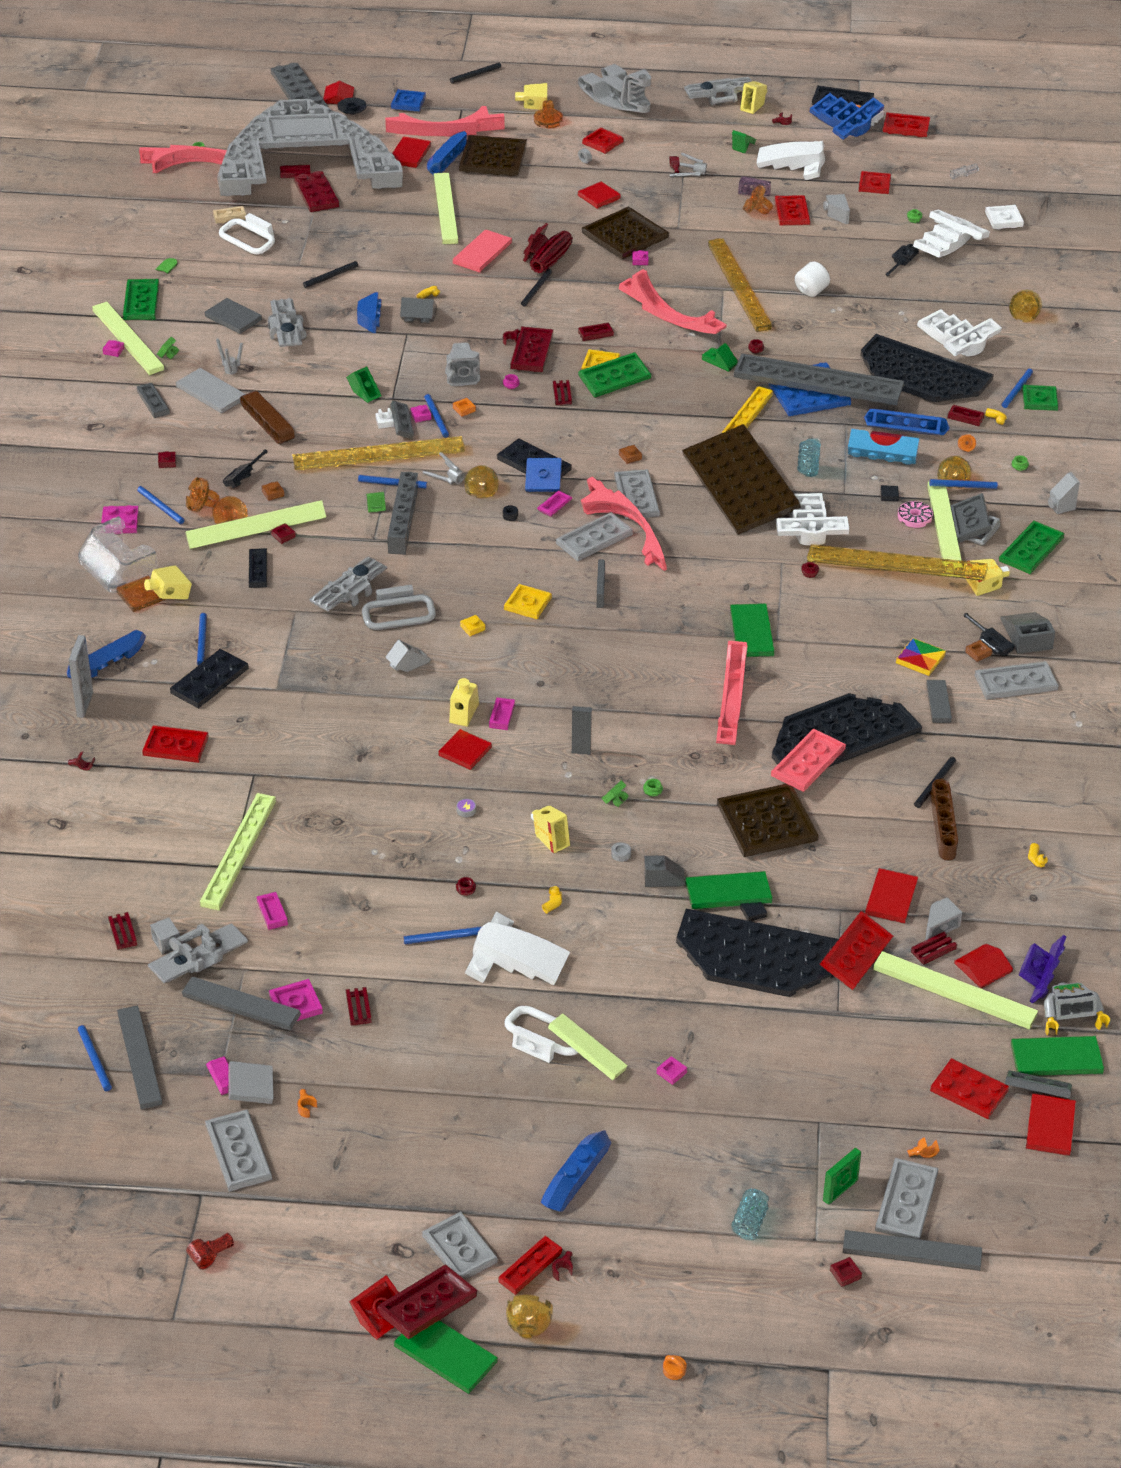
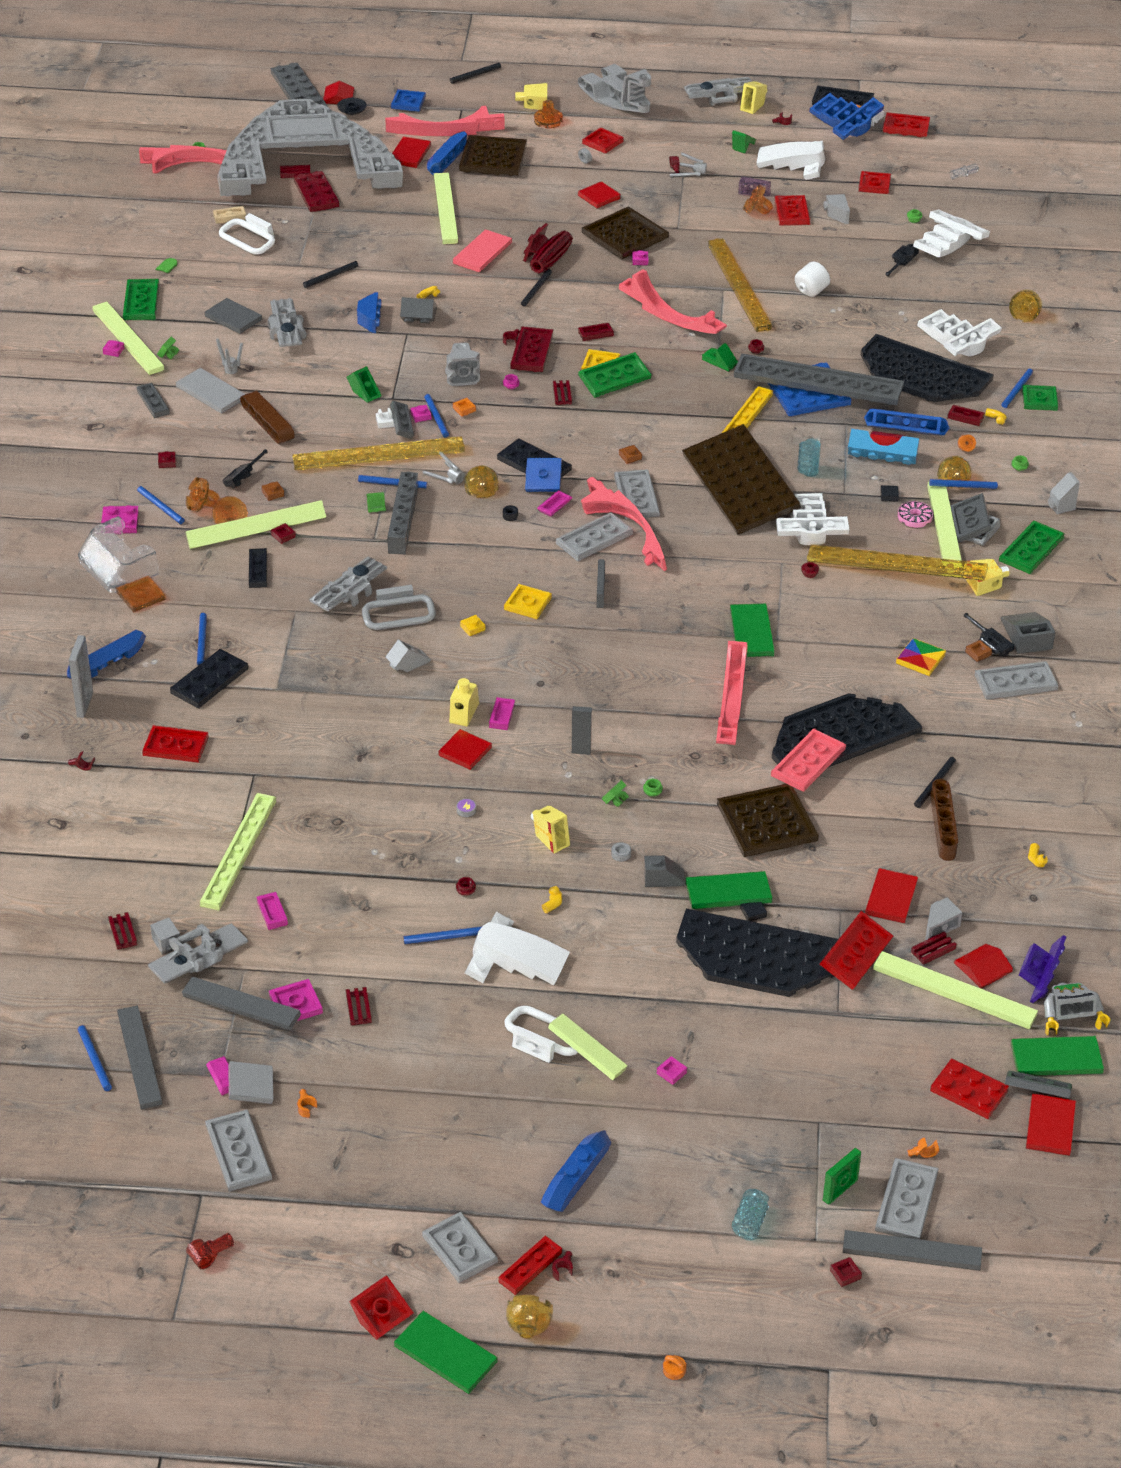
(169, 583): light yellow torso -> none
(427, 1301): dark red plate -> none
(938, 701): dark grey tile -> none
(1004, 217): white plate -> none

